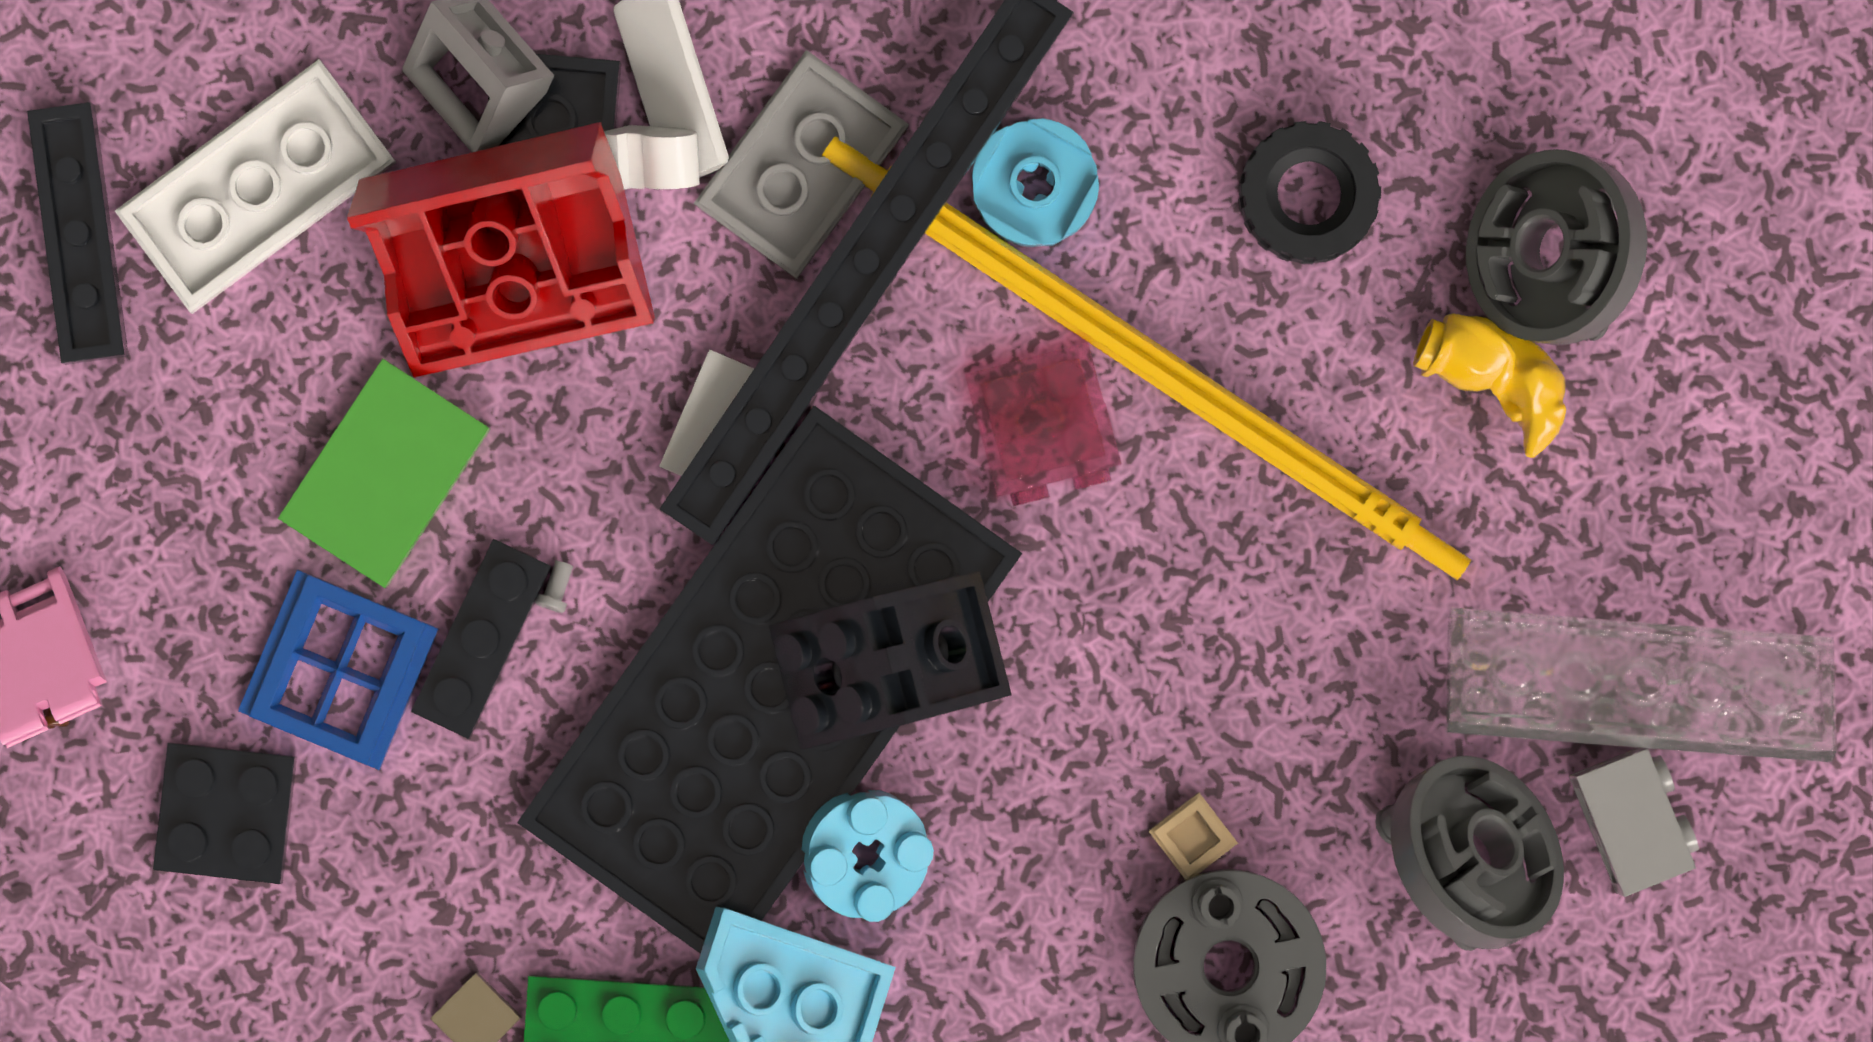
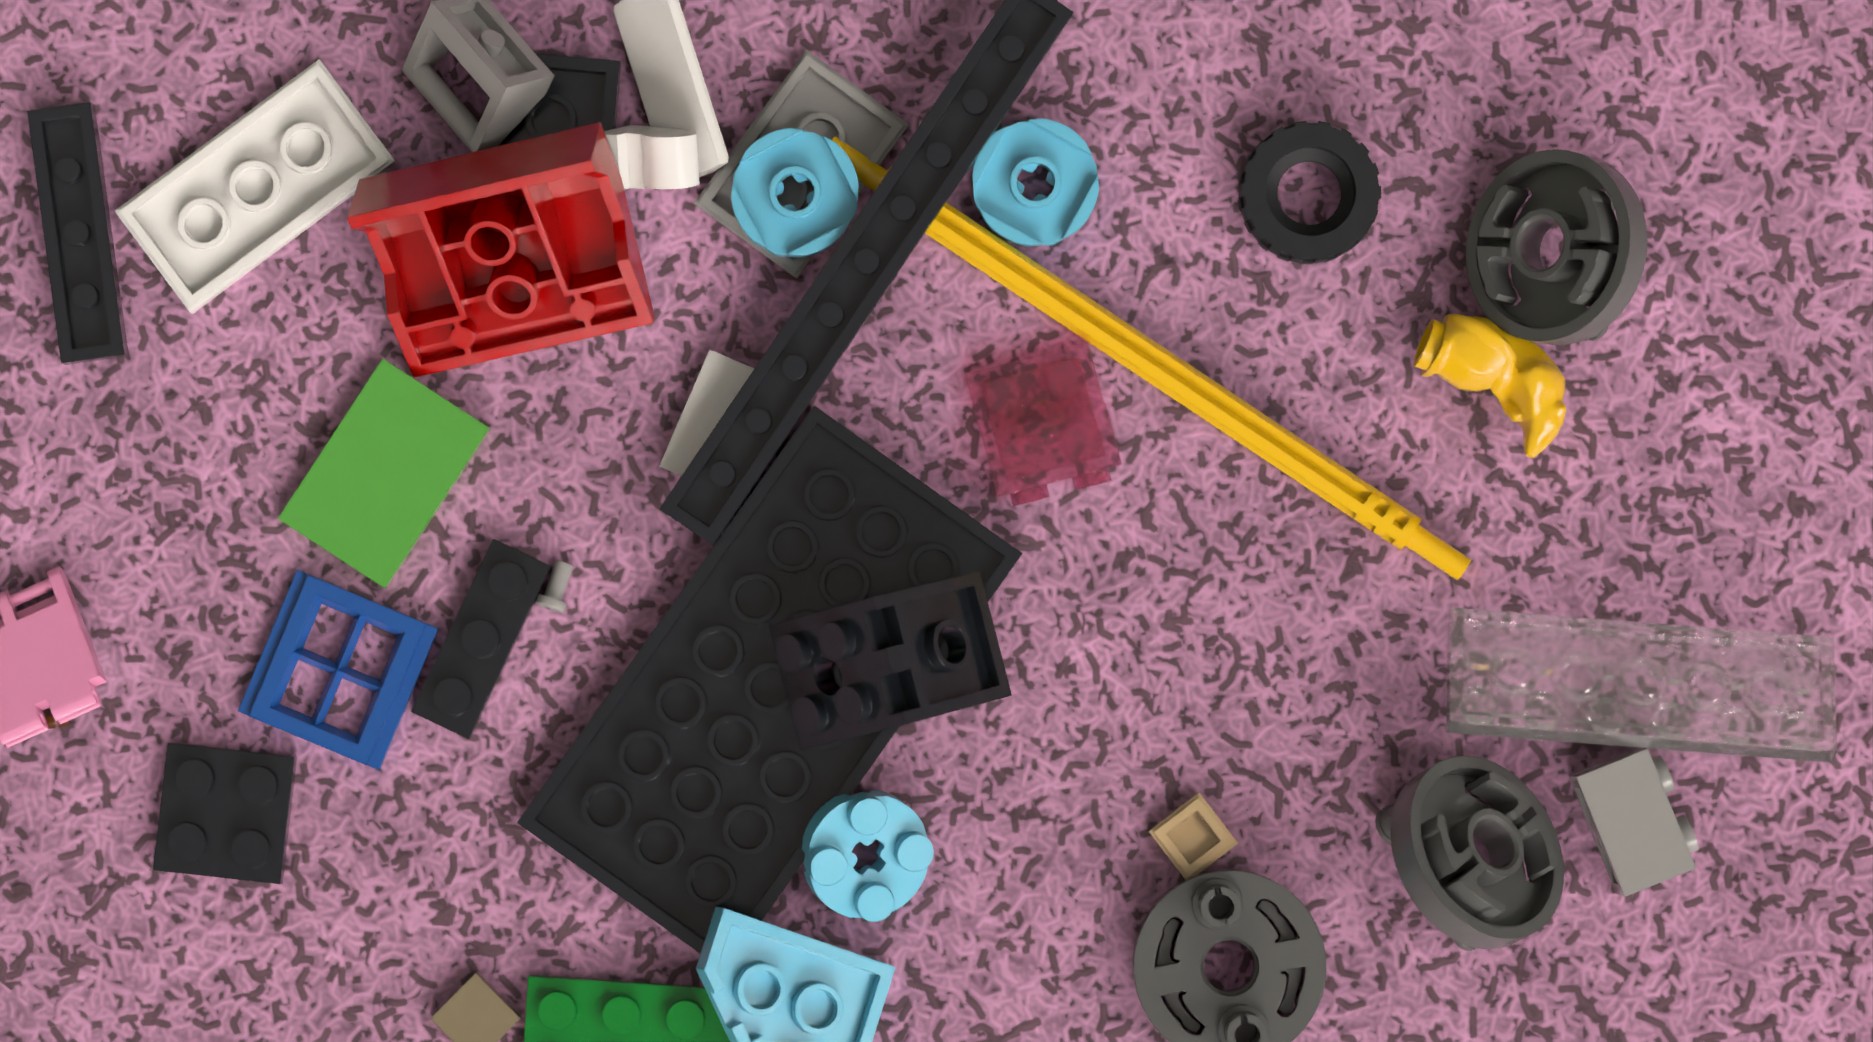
(806, 158): none -> medium azure plate

